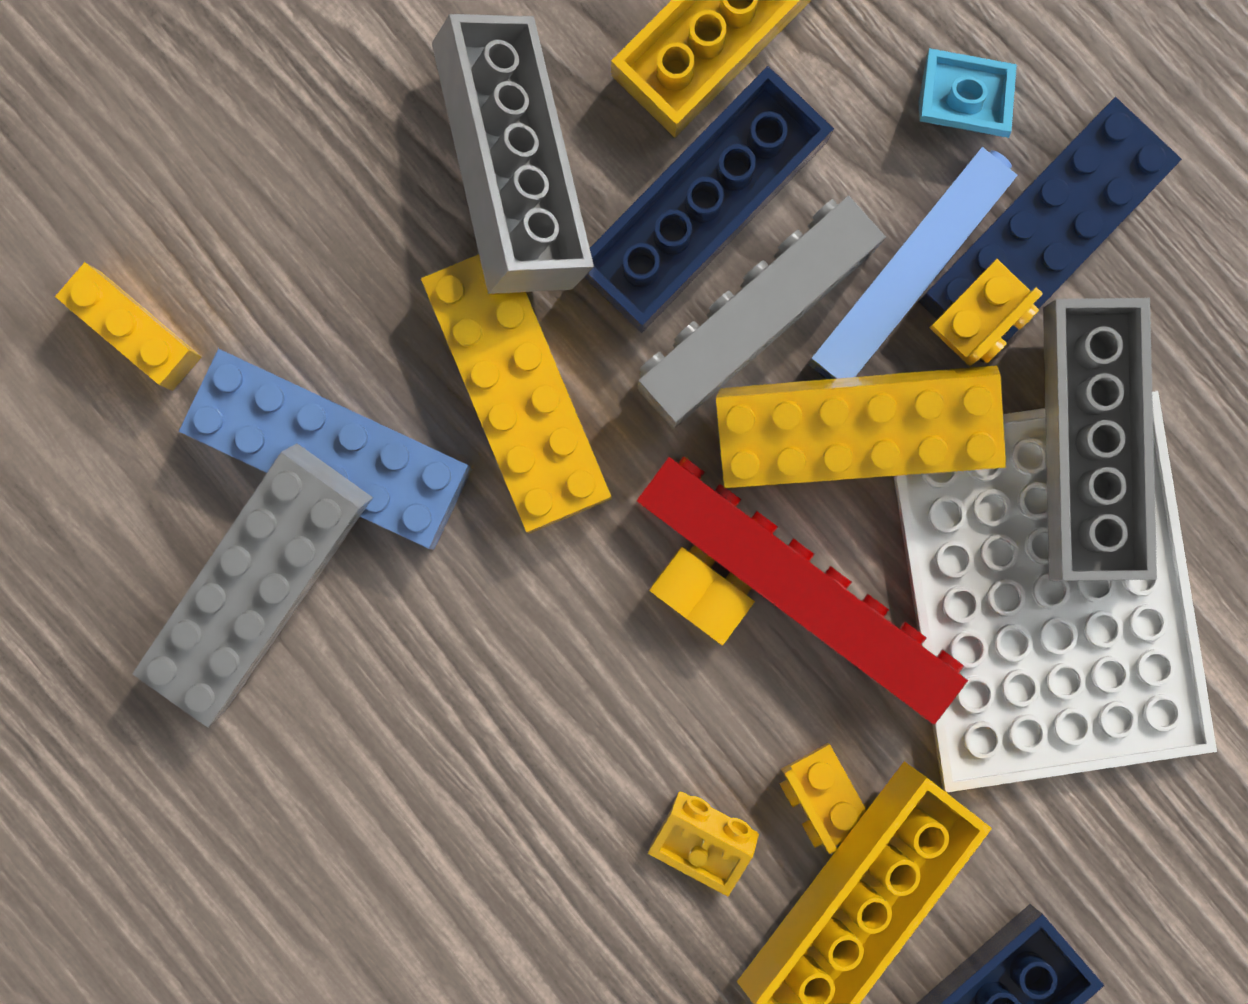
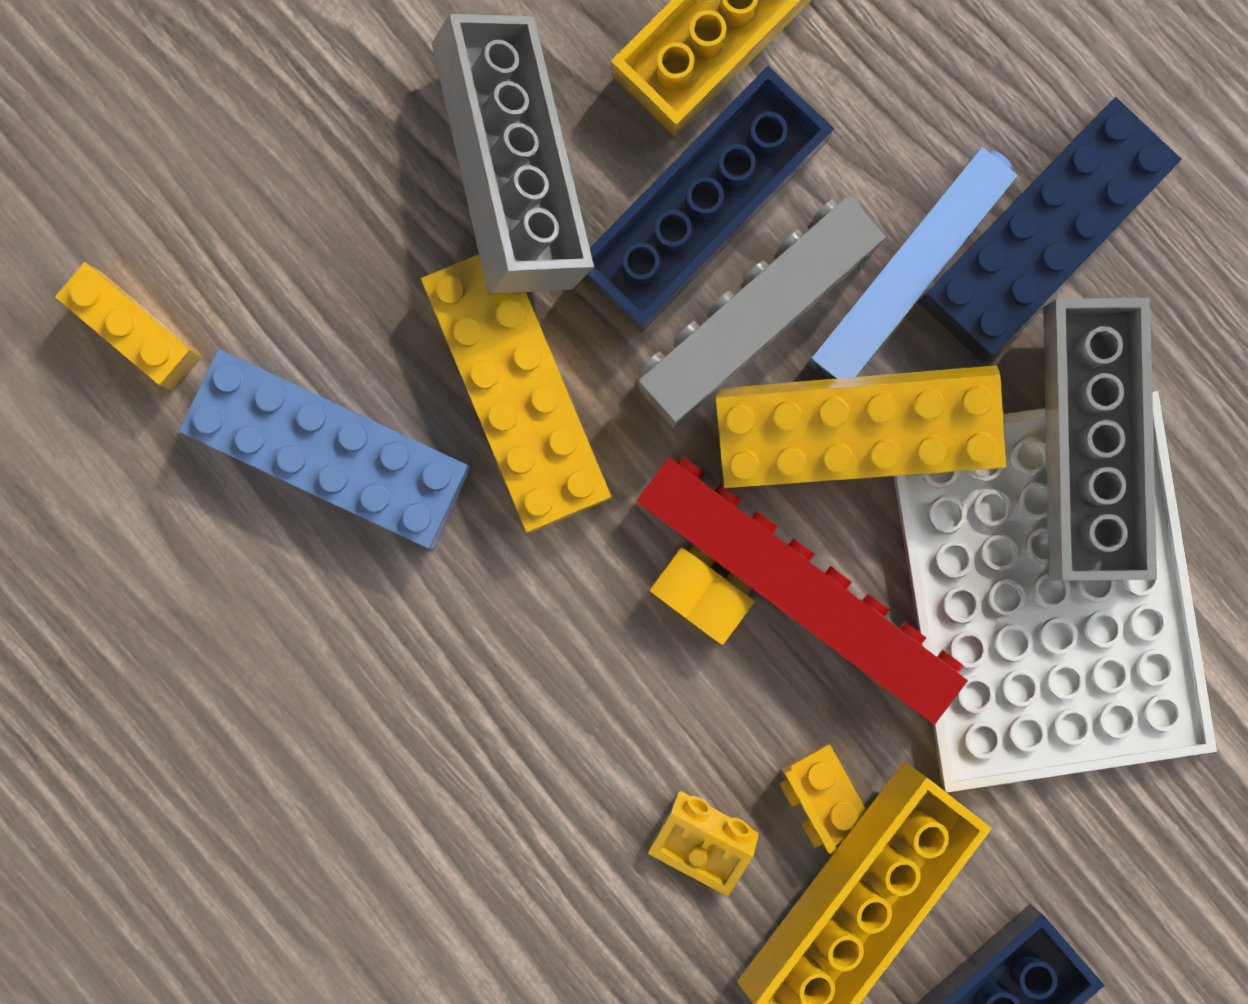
(252, 584): light grey brick -> none
(967, 93): medium azure slope -> none
(986, 313): yellow bracket -> none

